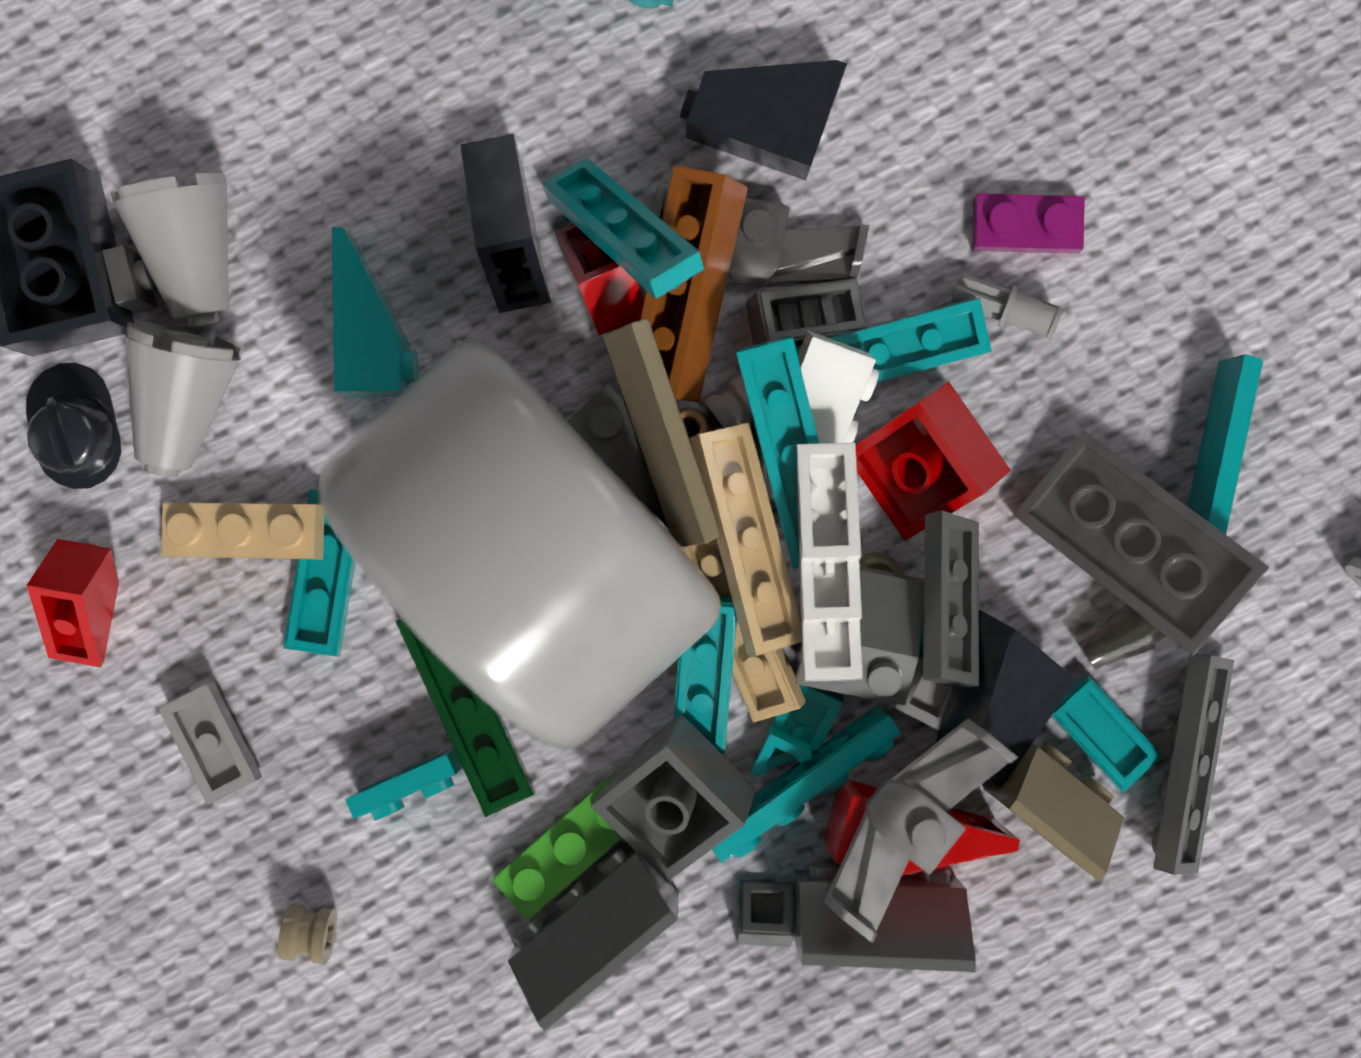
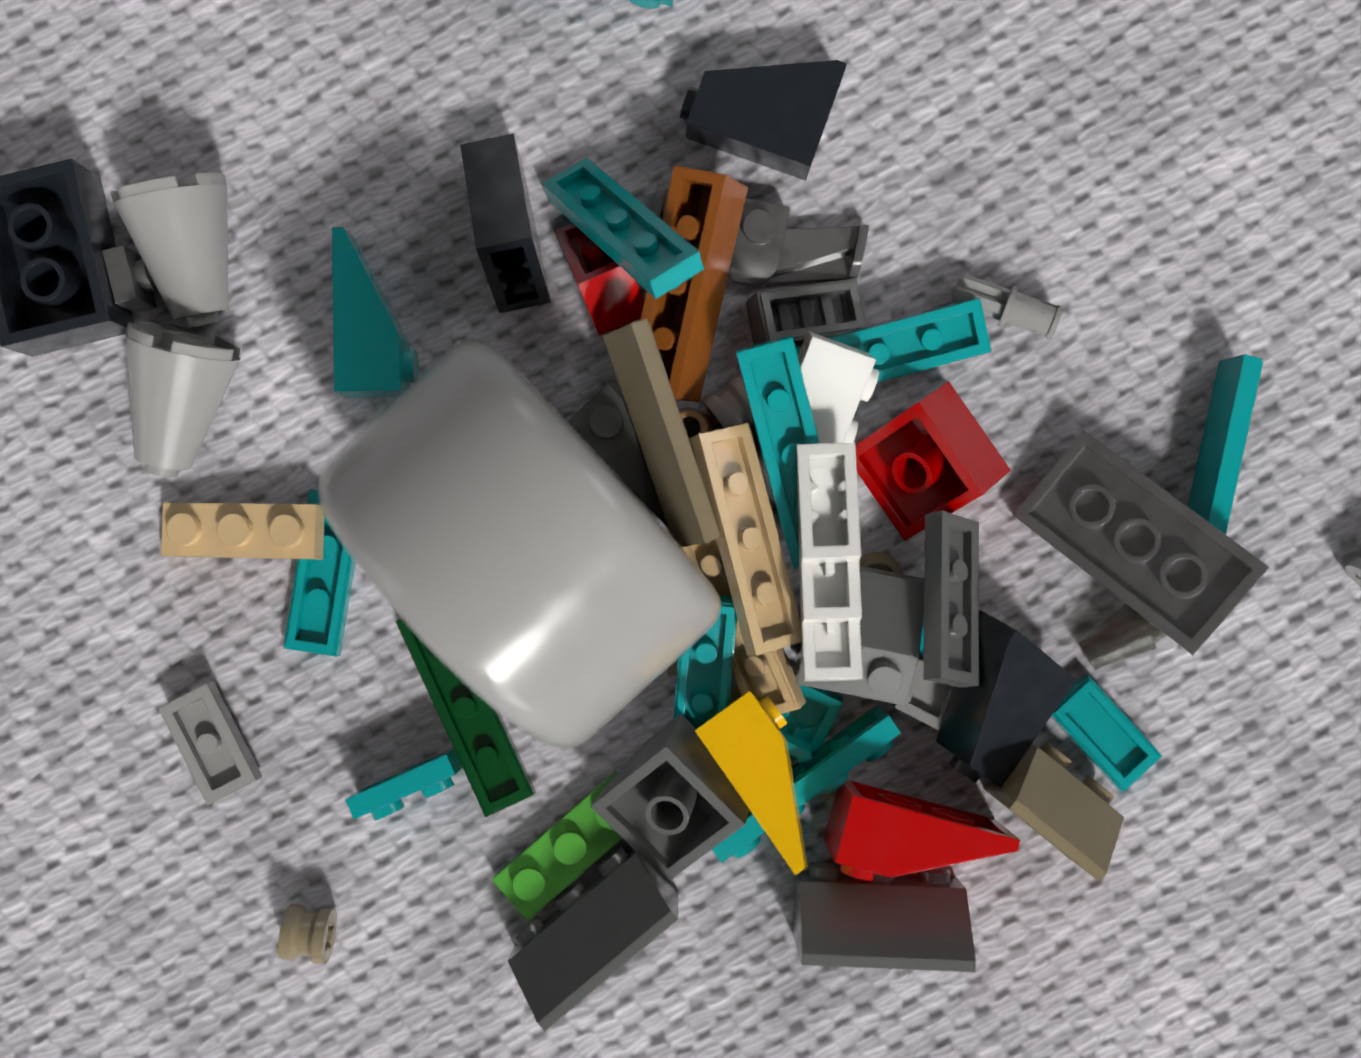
(73, 426): black piece -> none
(75, 601): red slope -> none
(758, 764): none -> yellow slope
(766, 913): dark grey slope -> none
(910, 822): flat silver plate -> none
(1028, 223): magenta plate -> none
(1193, 764): dark grey plate -> none

